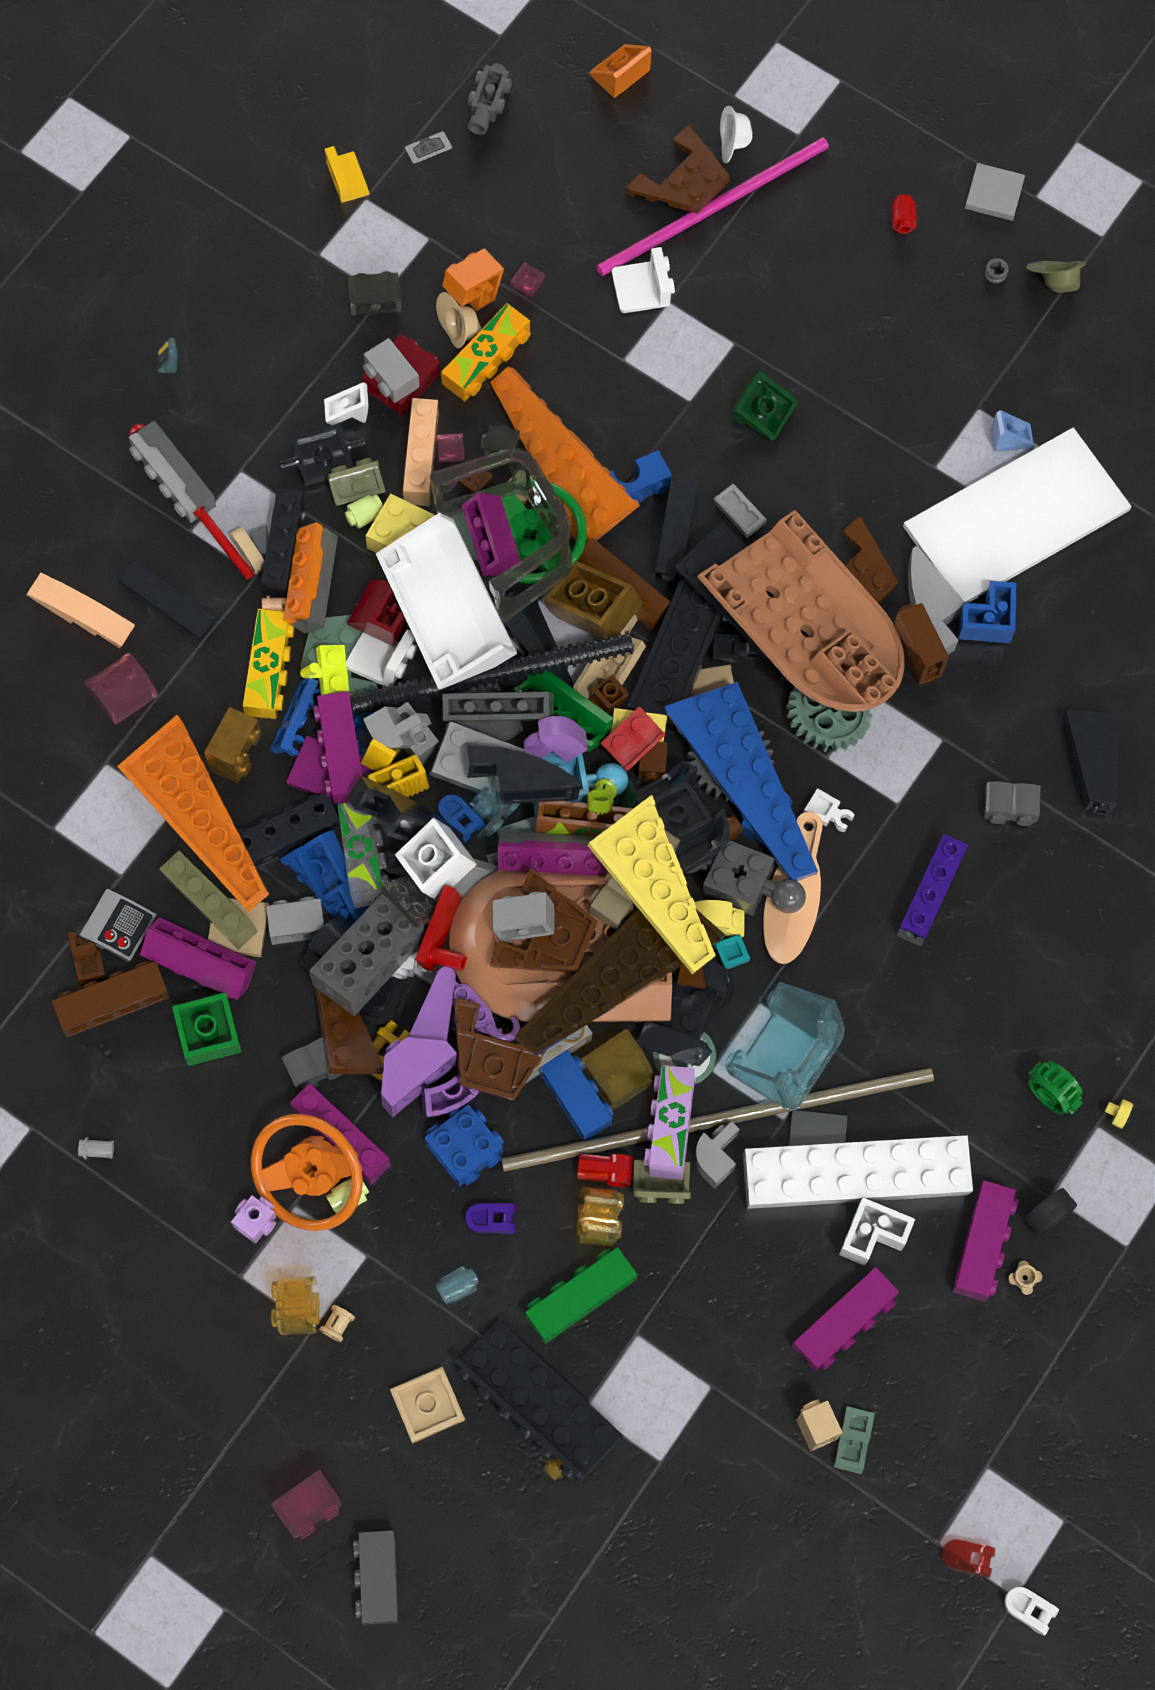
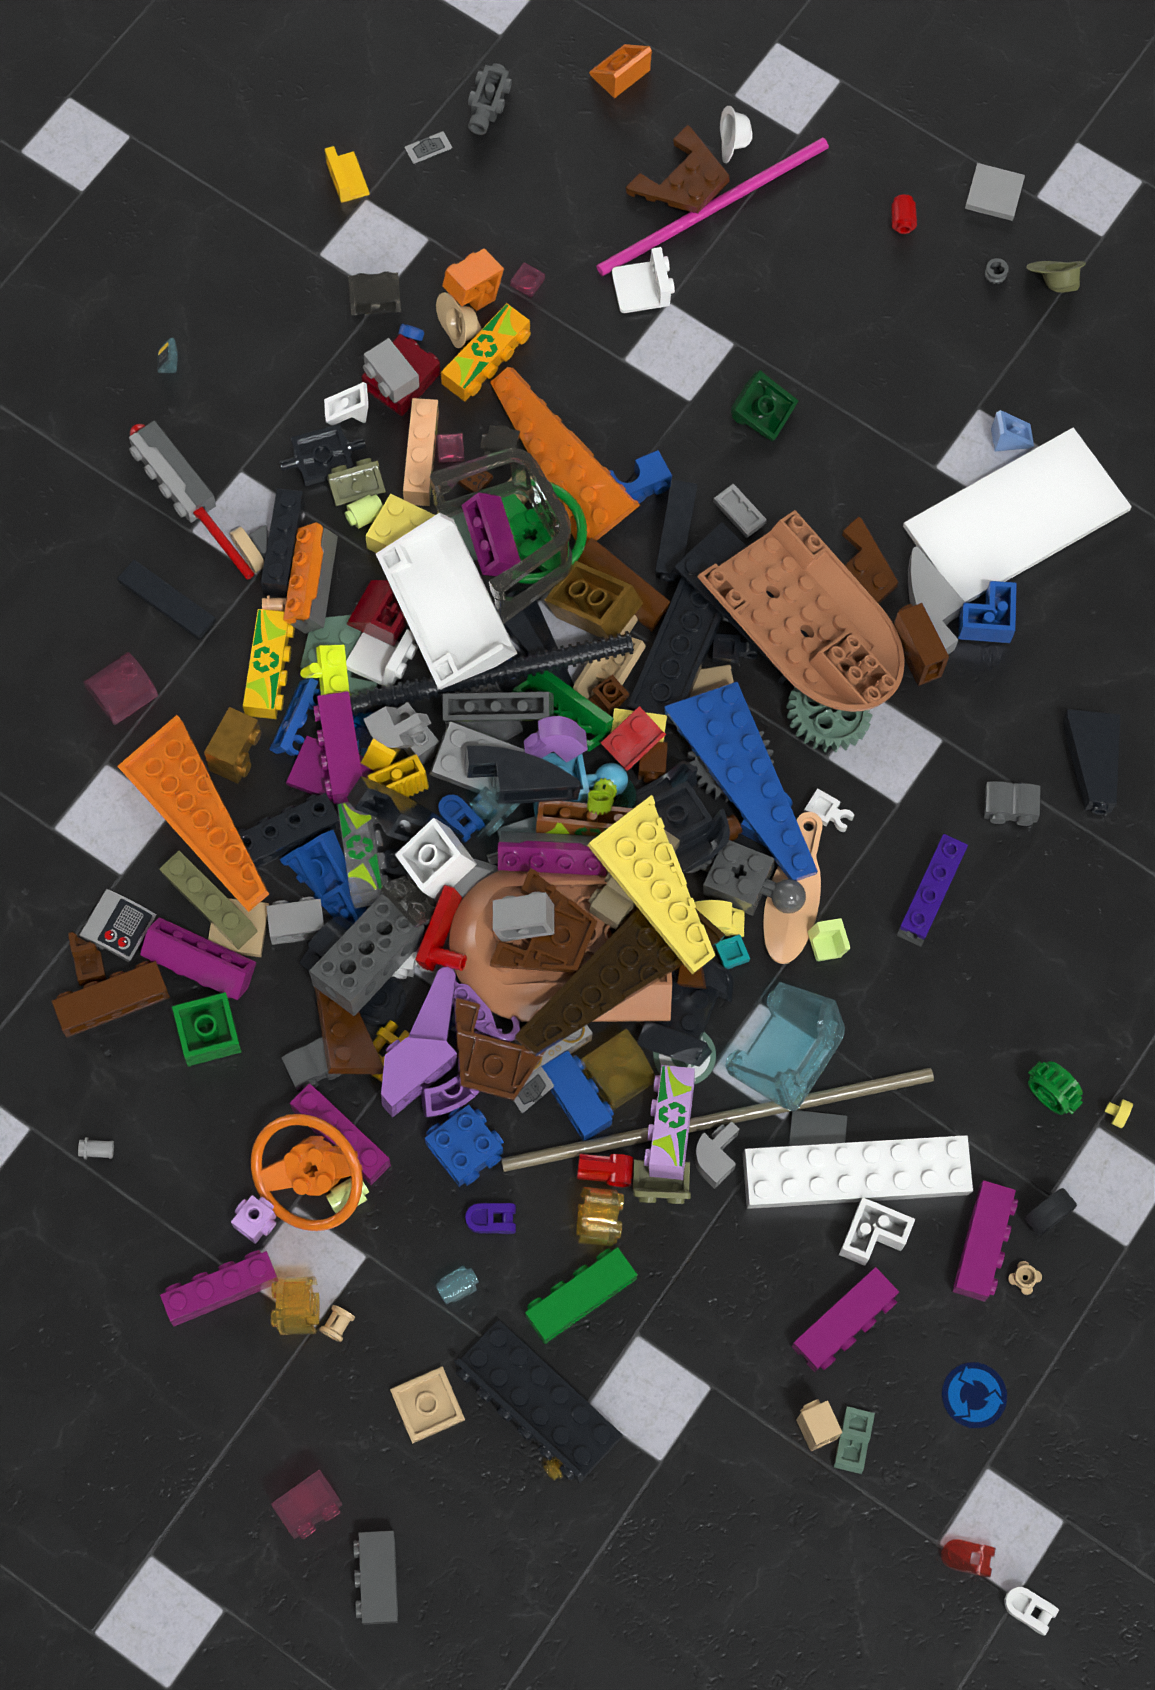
(80, 609): light nougat slope -> none
(219, 1288): none -> magenta brick
(411, 332): none -> blue tile
(534, 1088): none -> sticker
(828, 939): none -> yellowish green panel
(974, 1395): none -> clear blue sticker

